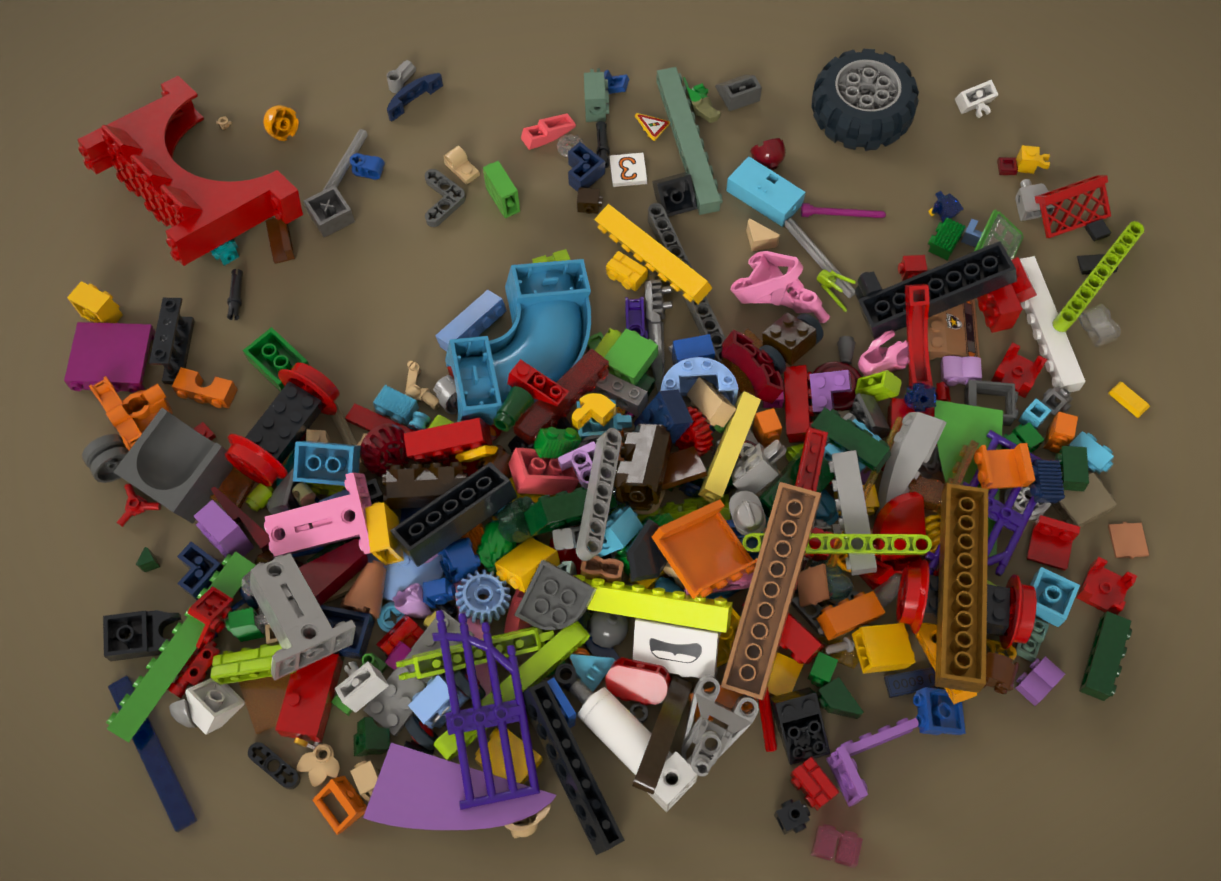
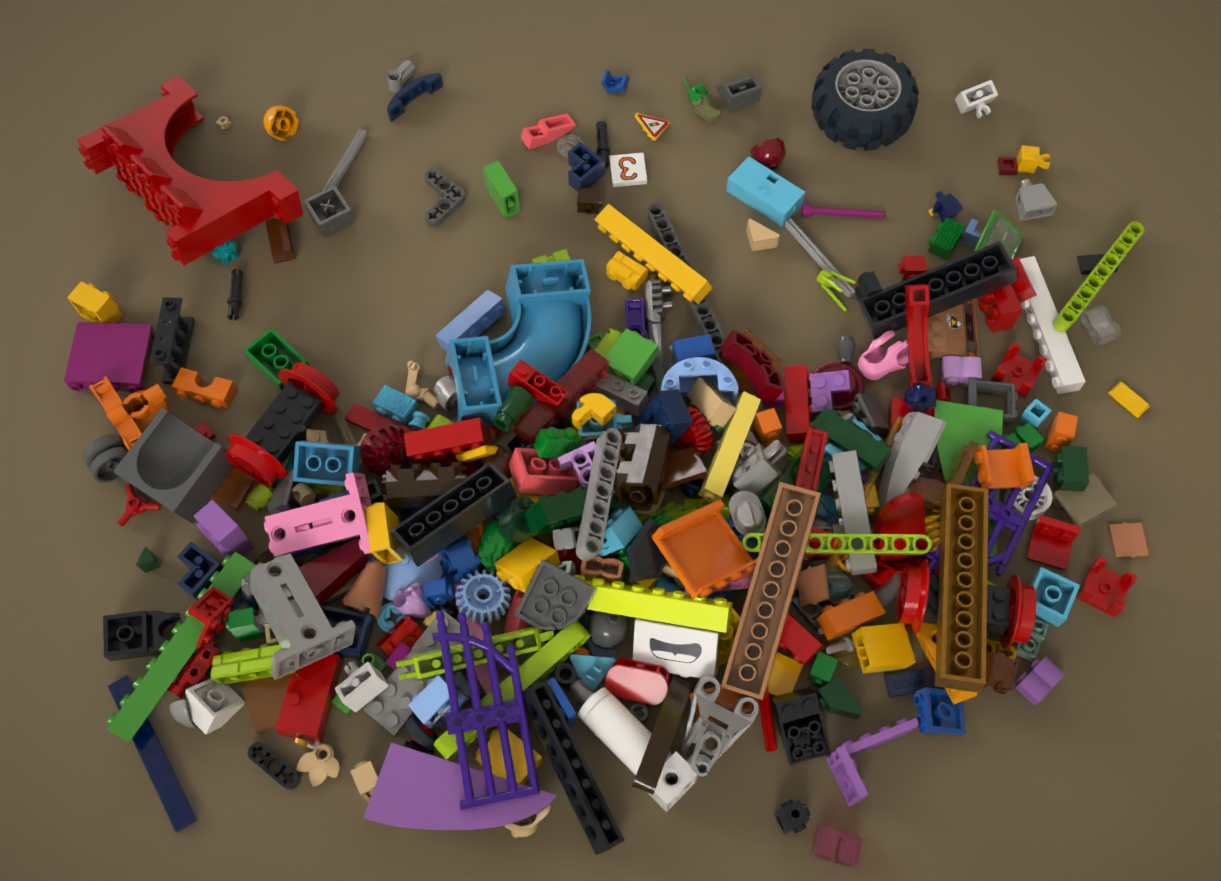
(238, 515): dark red slope -> none
(348, 799): orange tile -> none
(368, 166): blue piece -> none
(370, 738): dark green brick -> none
(458, 163): tan plate -> none
(596, 96): sand green brick -> none
(675, 194): black slope -> none
(688, 140): sand green brick -> none
(770, 286): bright pink connector -> none
(790, 339): dark brown brick -> none
(813, 783): red brick -> none
(880, 385): lime brick -> none
(1048, 481): dark blue brick -> none
(1050, 400): flat silver brick -> none
(1074, 190): red fence -> none
(1098, 230): black tile -> none
(1099, 456): medium azure brick -> none
(1105, 656): dark green brick -> none

